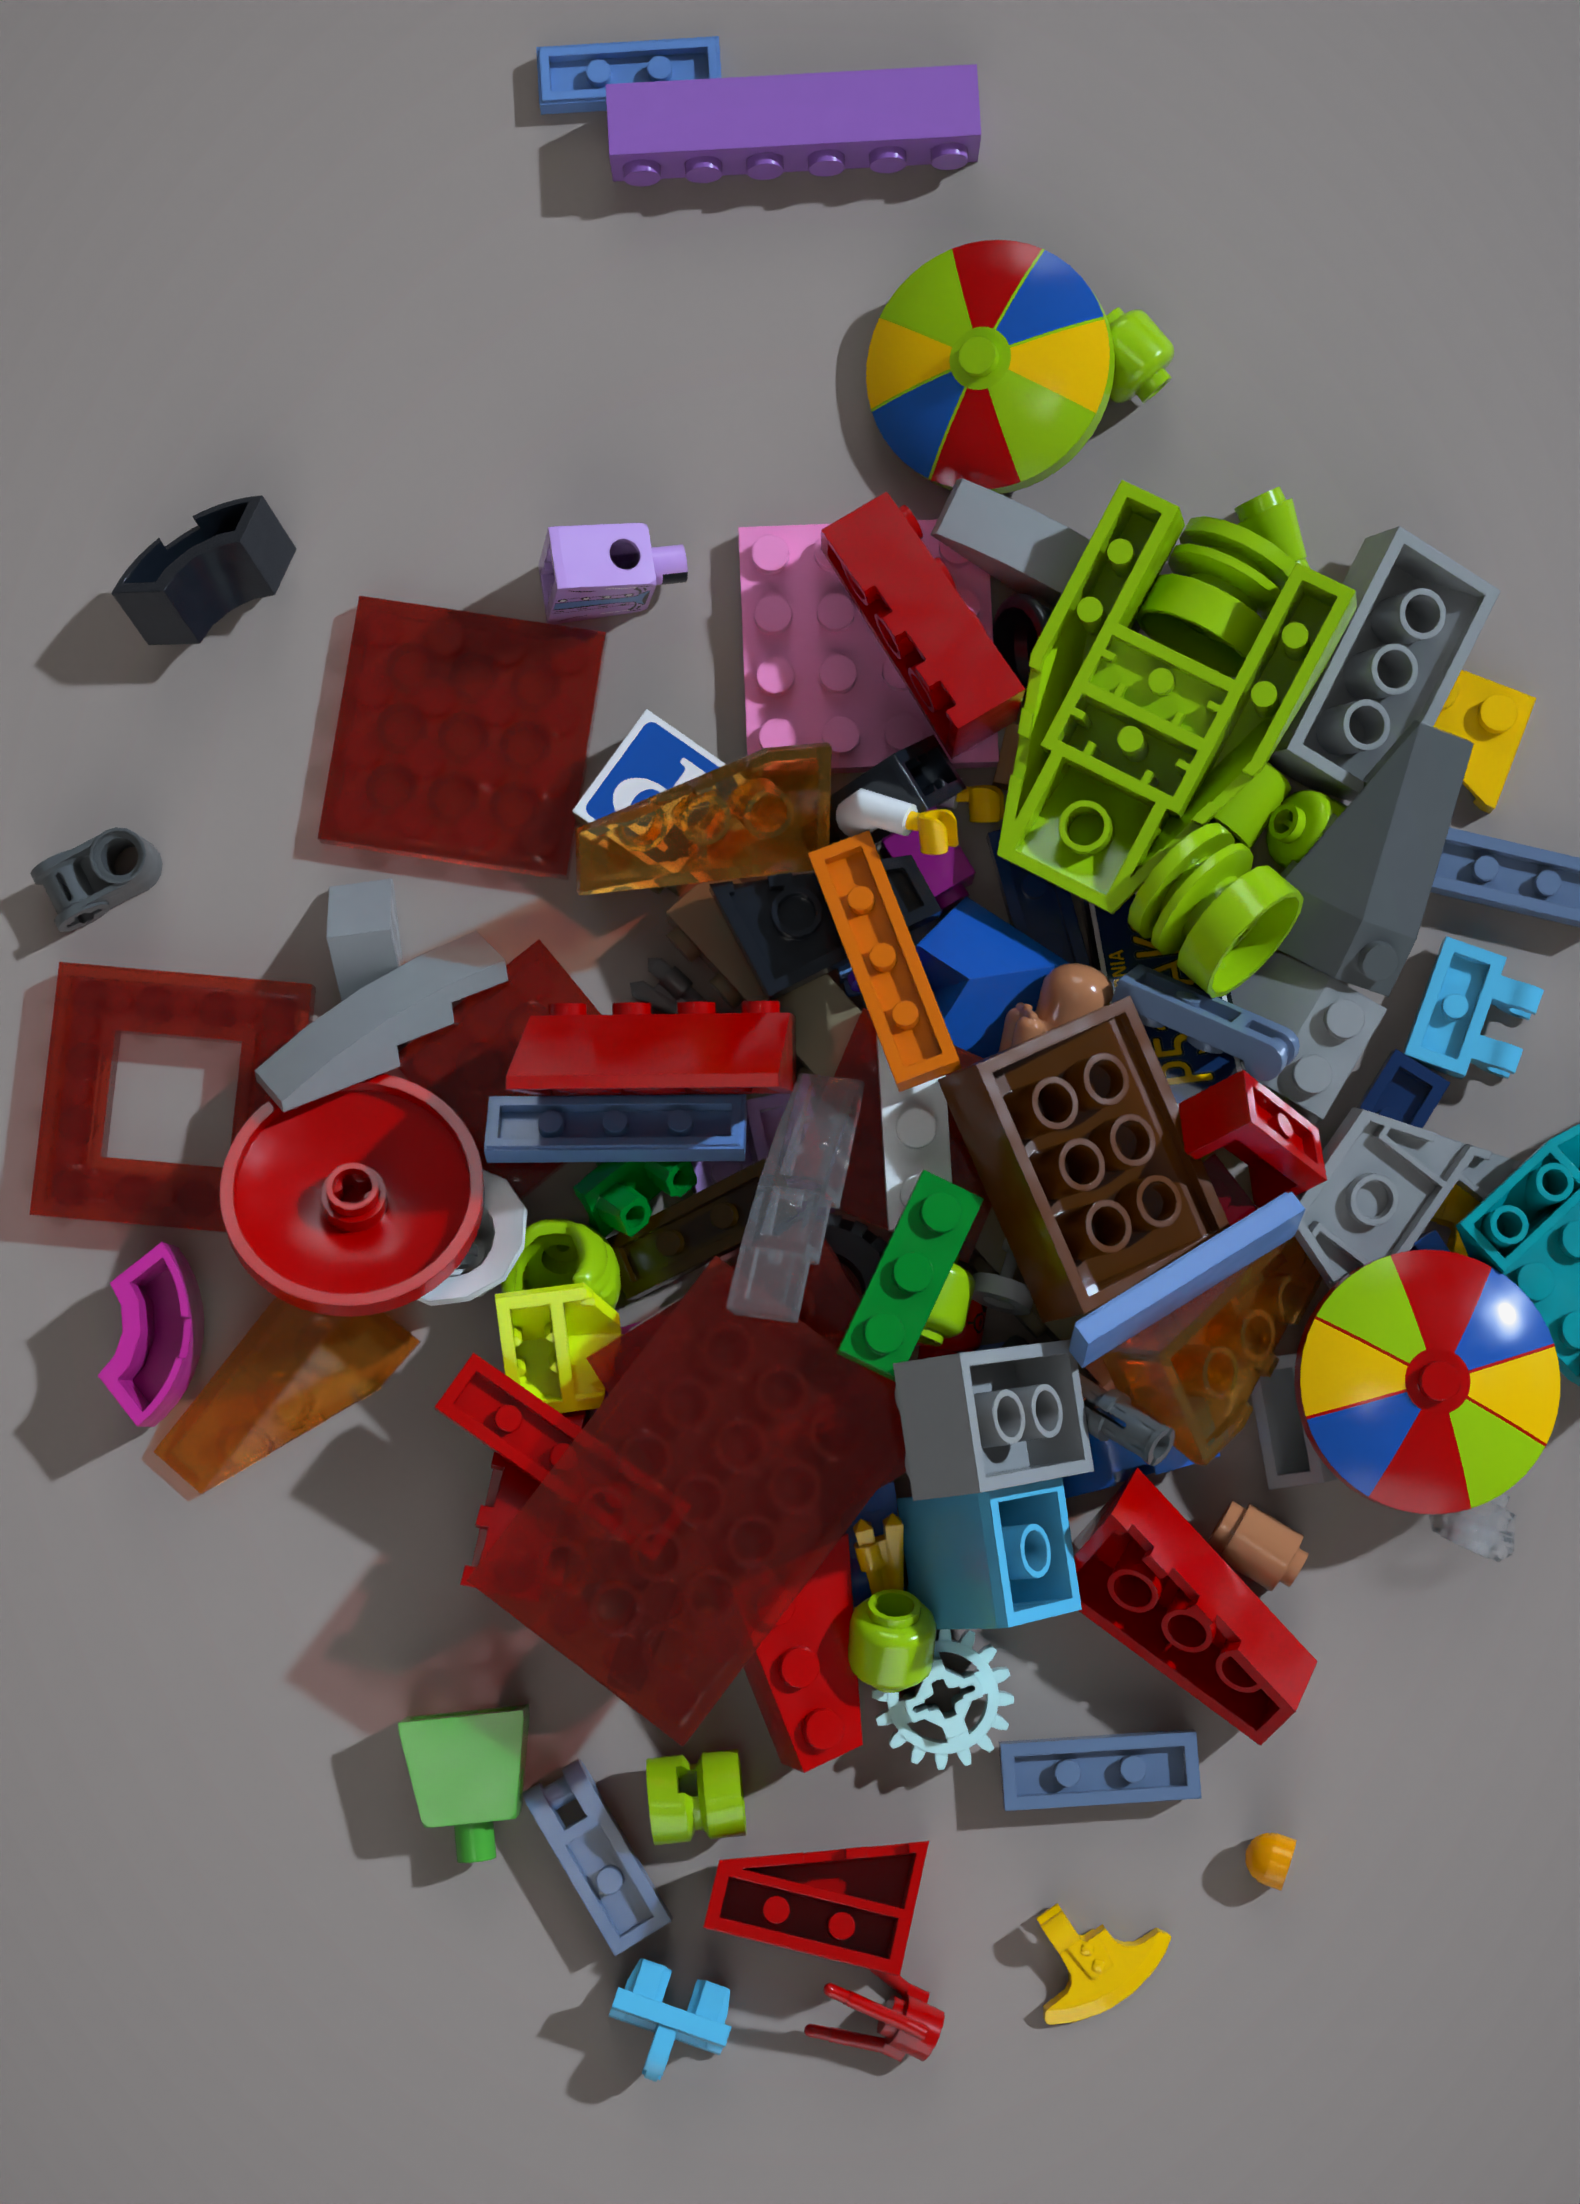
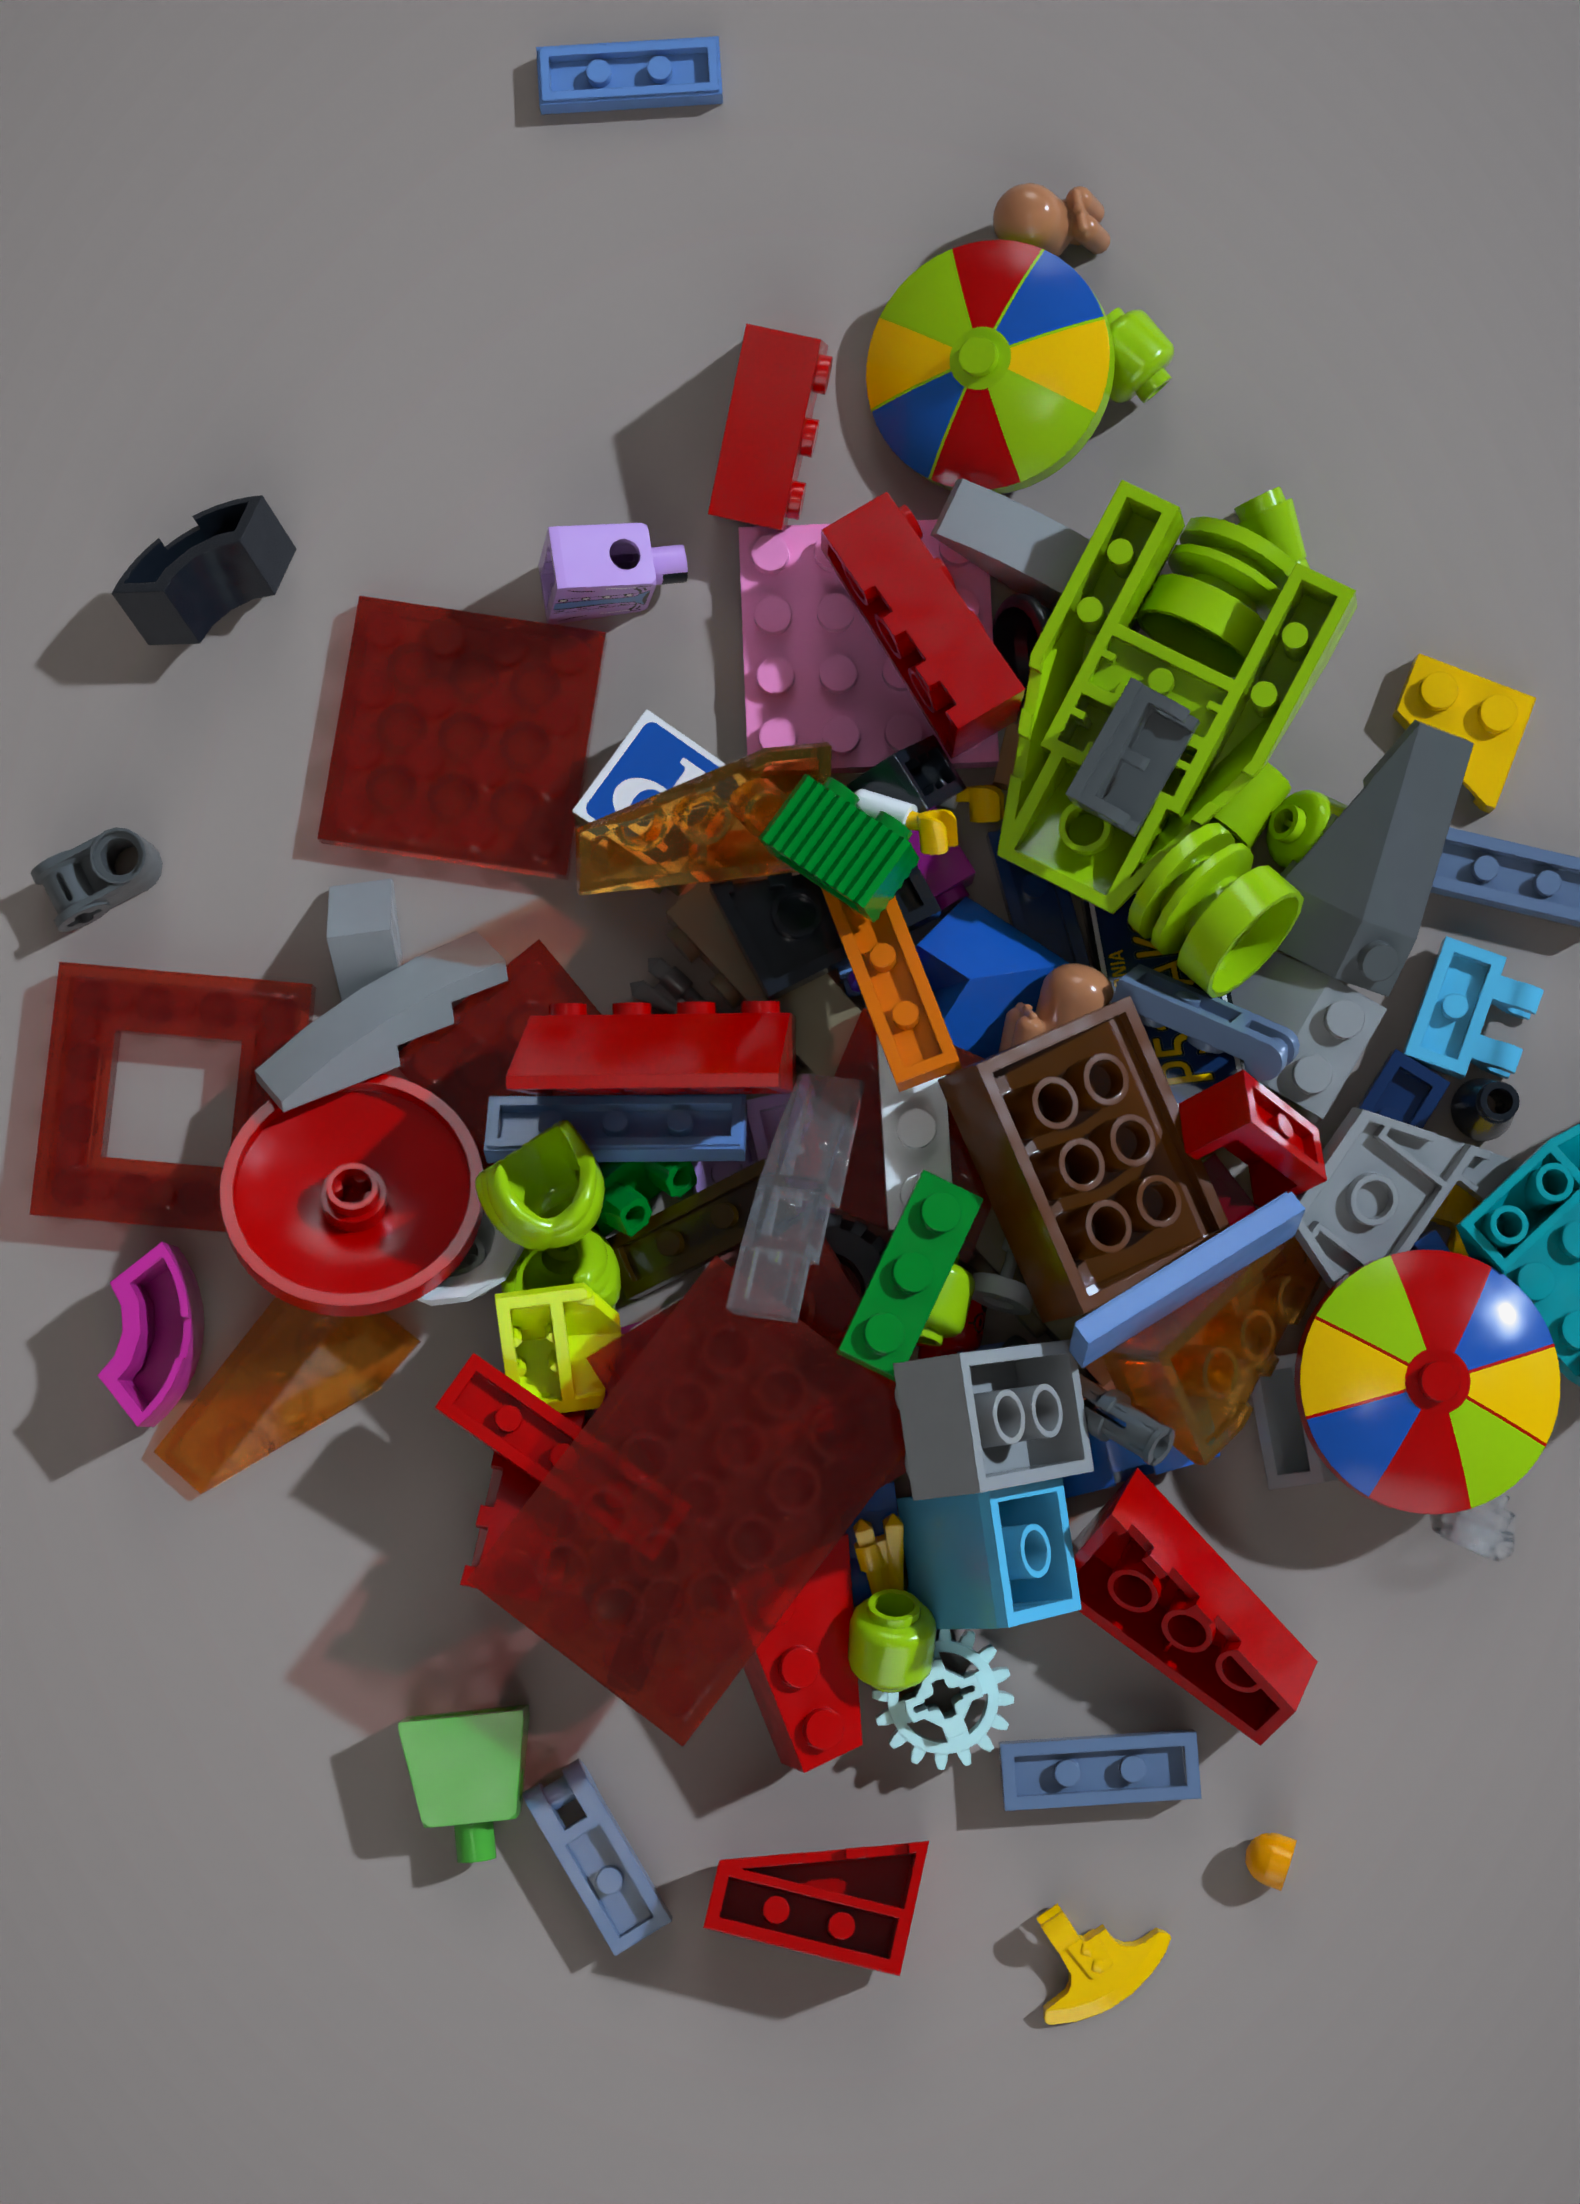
(545, 1190): none -> lime piece
(695, 1797): lime wheel -> none
(698, 2026): medium azure hips -> none
(770, 427): none -> red wedge
(793, 124): medium lavender brick -> none
(841, 845): none -> green brick
(906, 2022): red plant -> none
(1042, 219): none -> nougat piece
(1132, 757): none -> dark grey hinge
(1258, 1546): nougat brick -> none
(1391, 665): light grey slope -> none
(1472, 1112): none -> black cone

